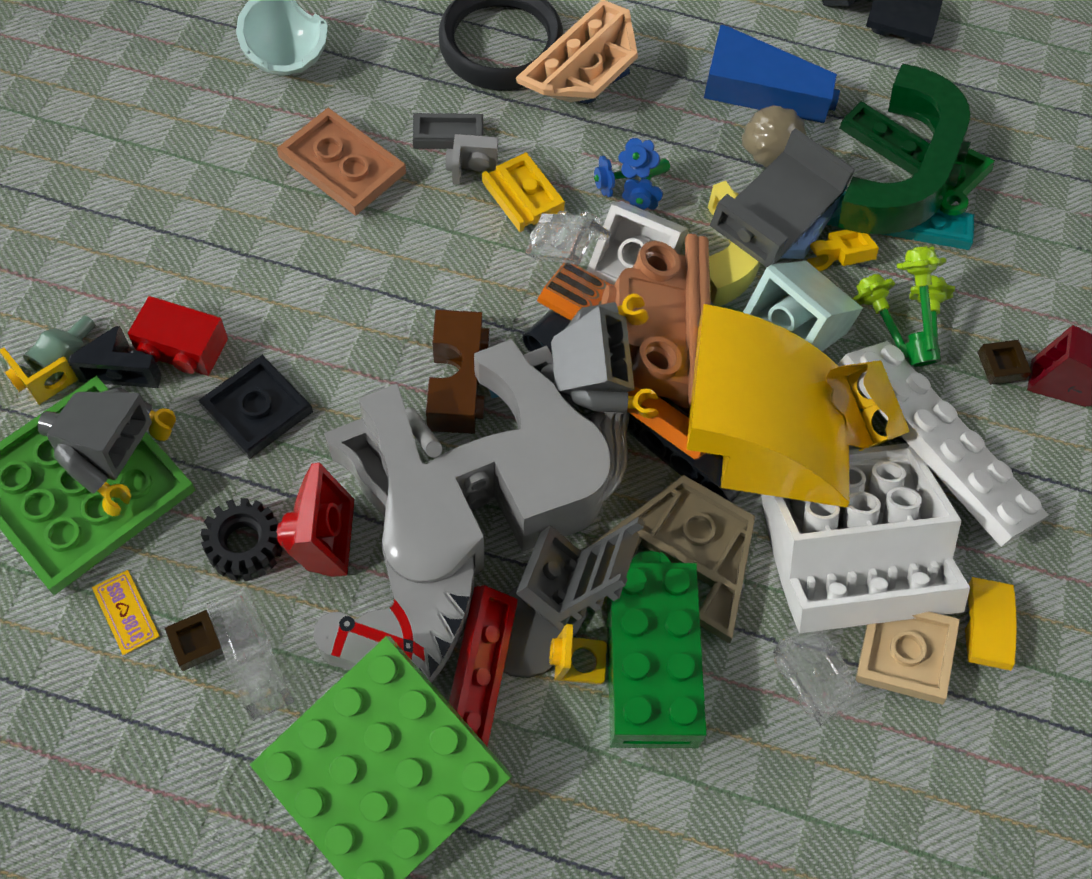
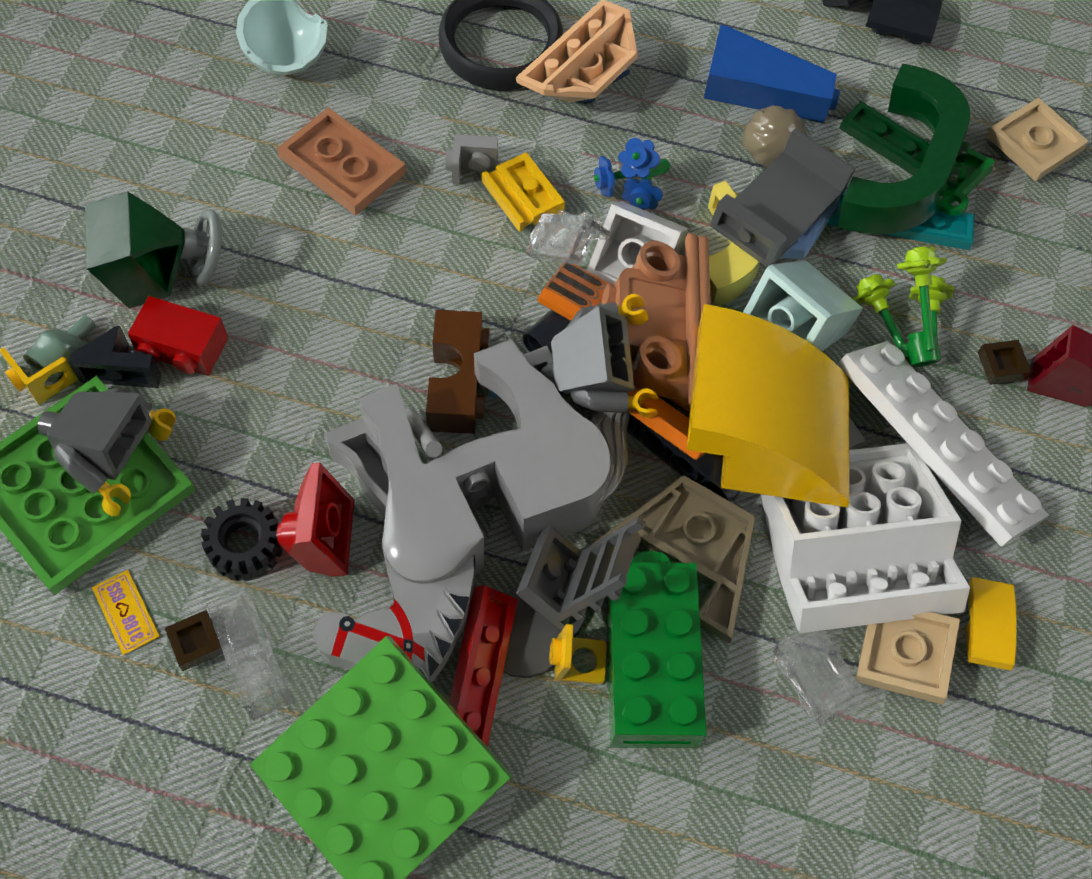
(139, 248): none -> dark green piece
(255, 406): black tile -> none
(439, 129): dark grey tile -> none
(845, 246): yellow plate -> none
(859, 424): yellow piece -> none
(1037, 139): none -> tan plate

